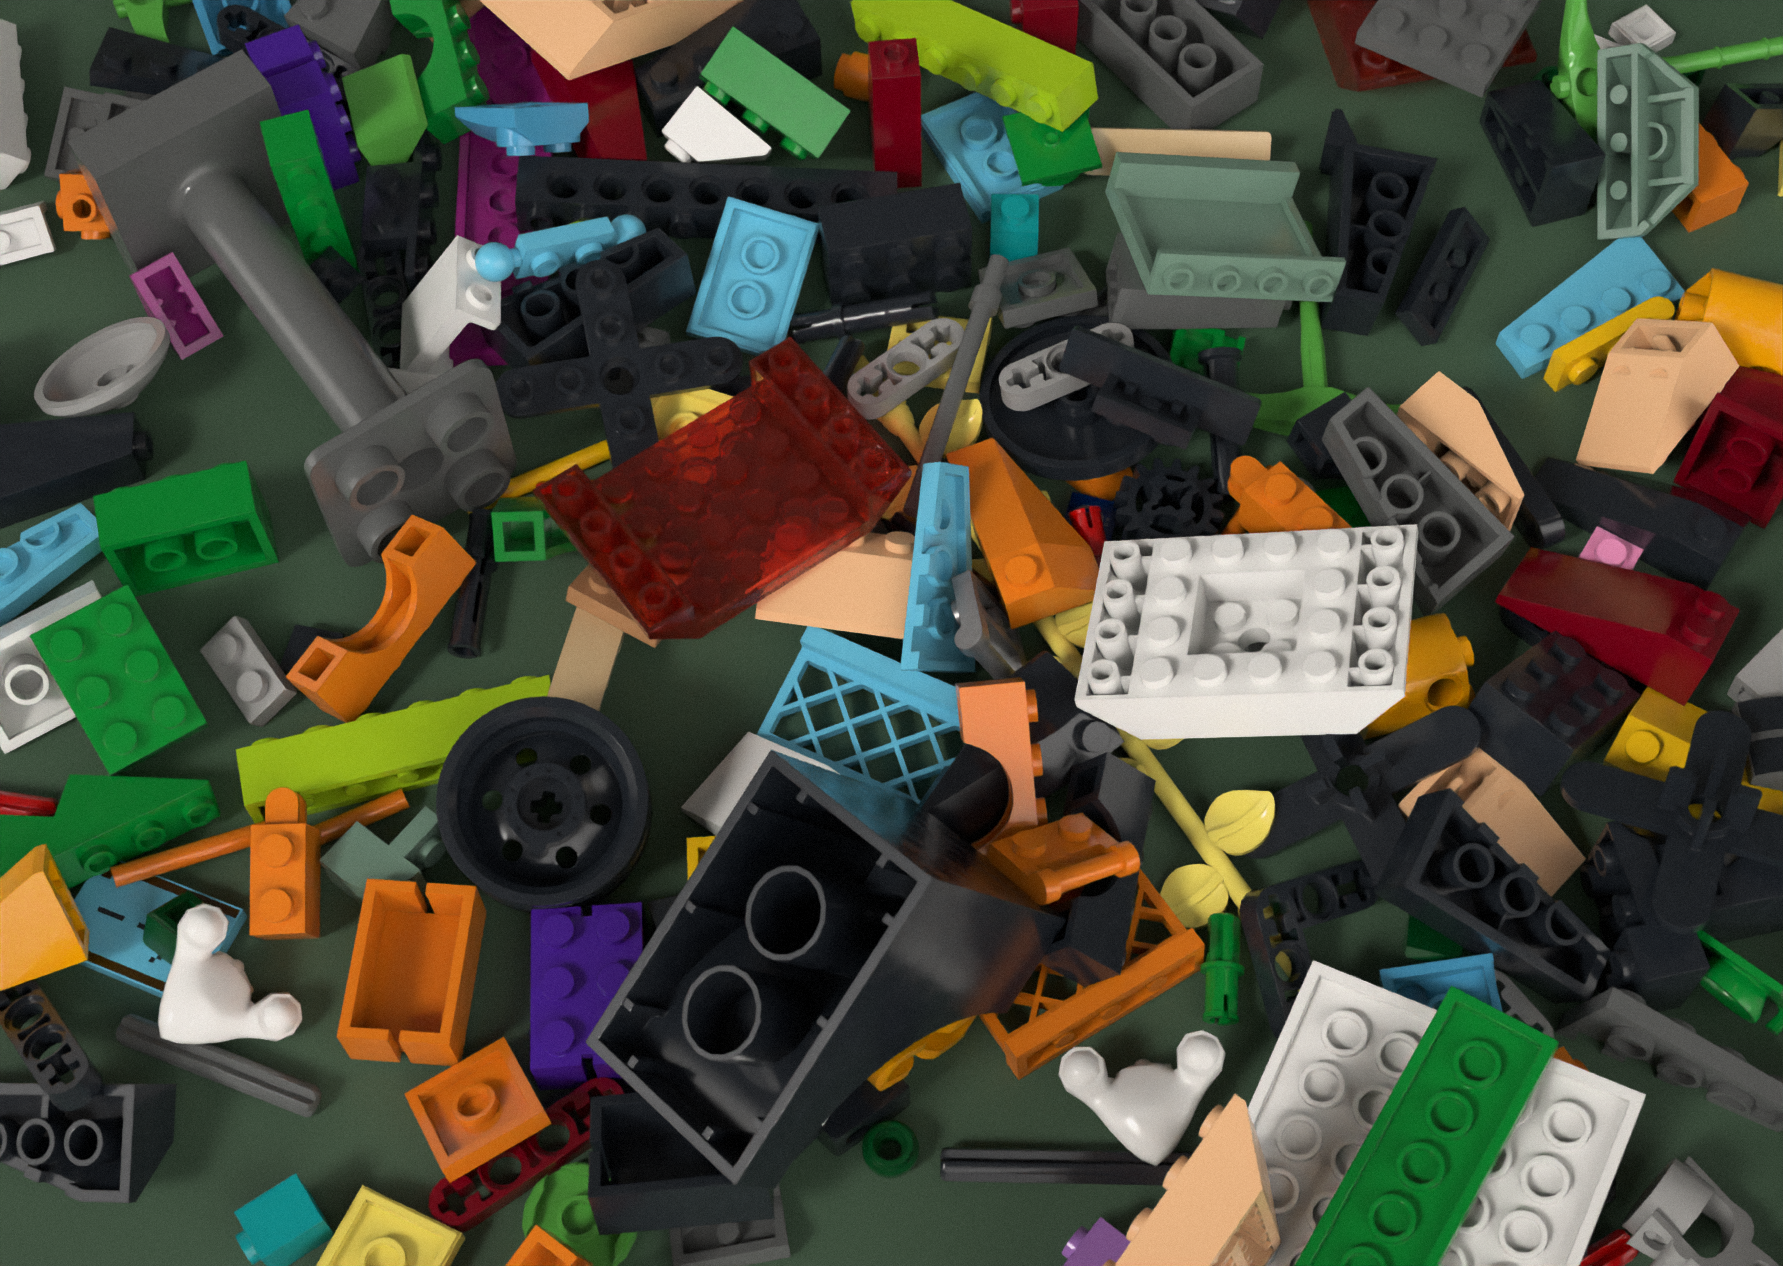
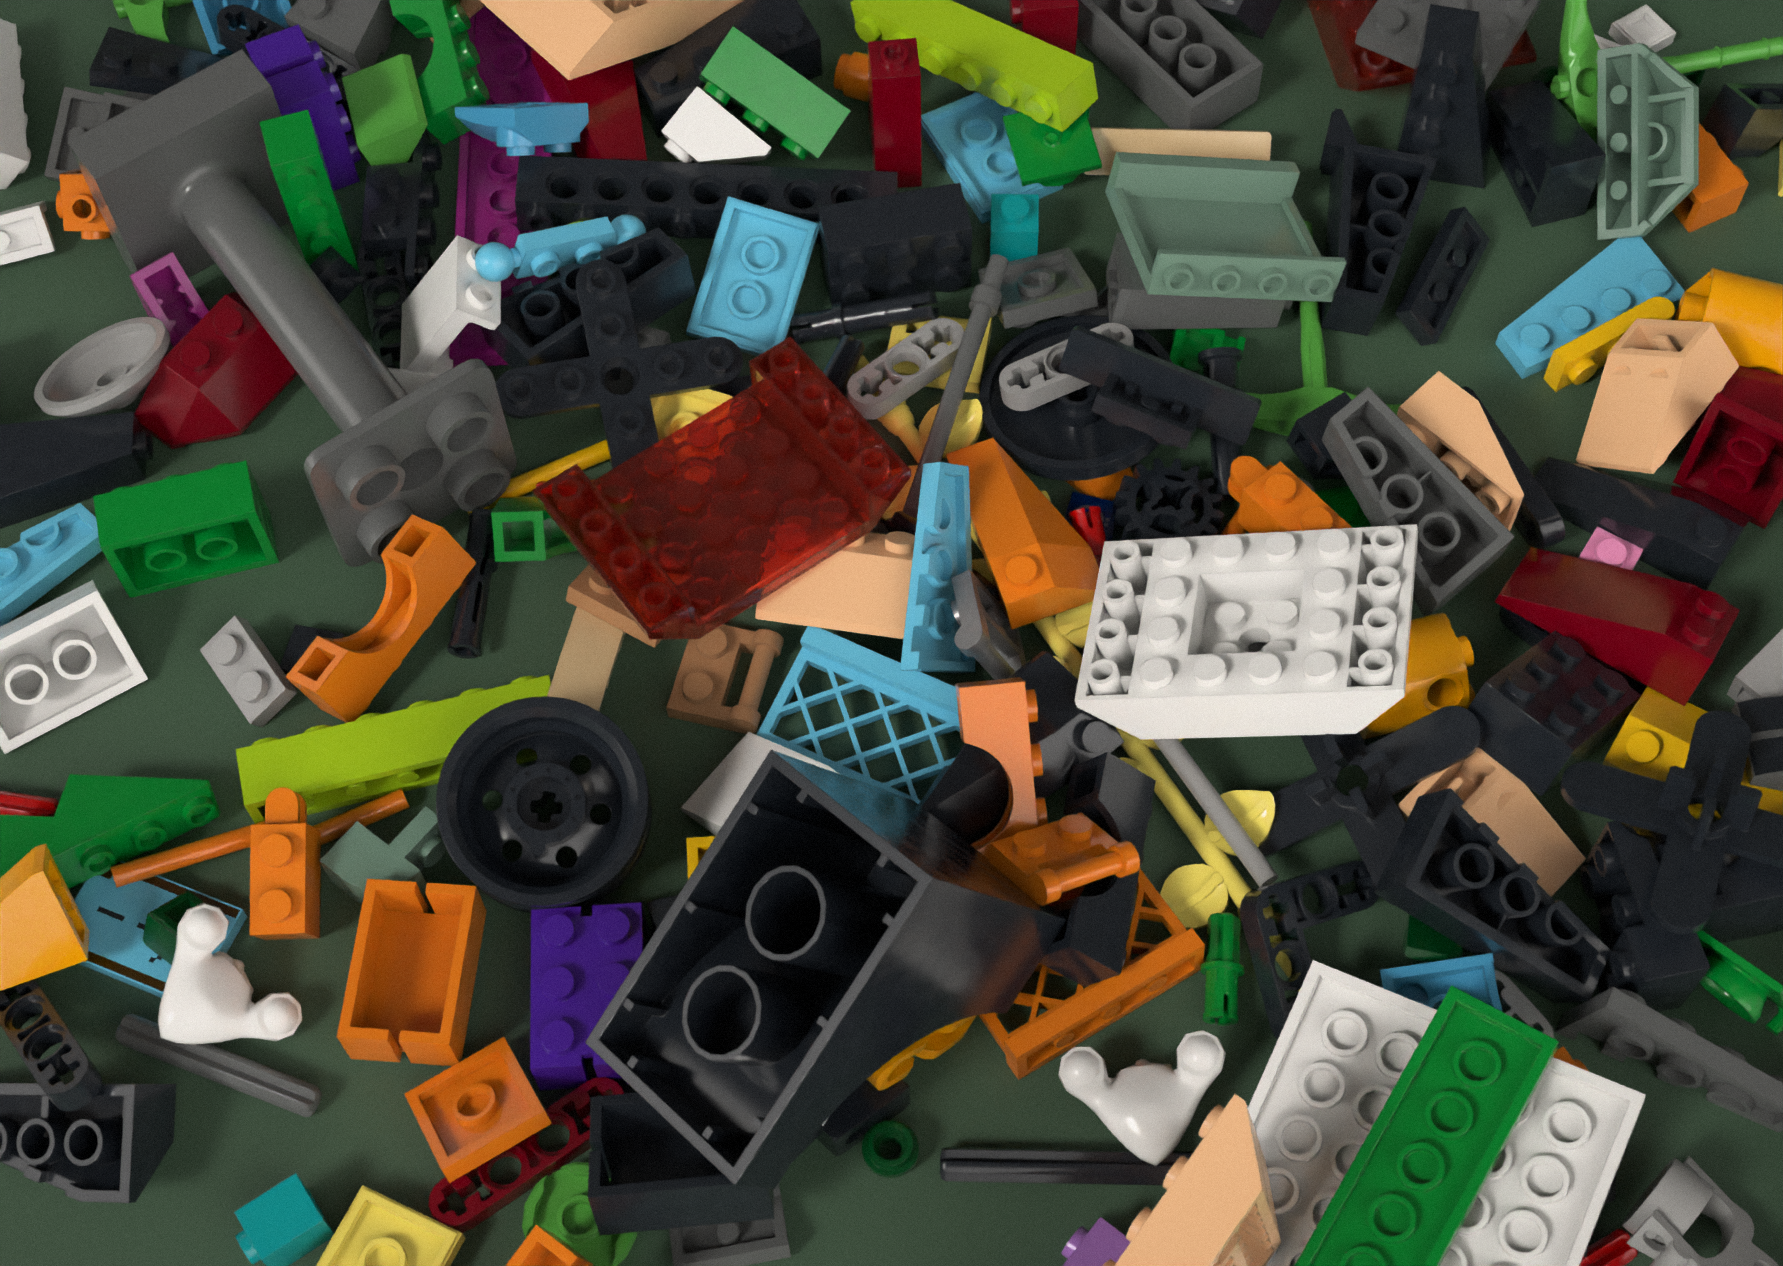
(119, 681): green brick -> none
(215, 378): none -> dark red wedge
(708, 674): none -> medium nougat plate
(1217, 811): none -> light grey bar
(1446, 99): none -> black wedge

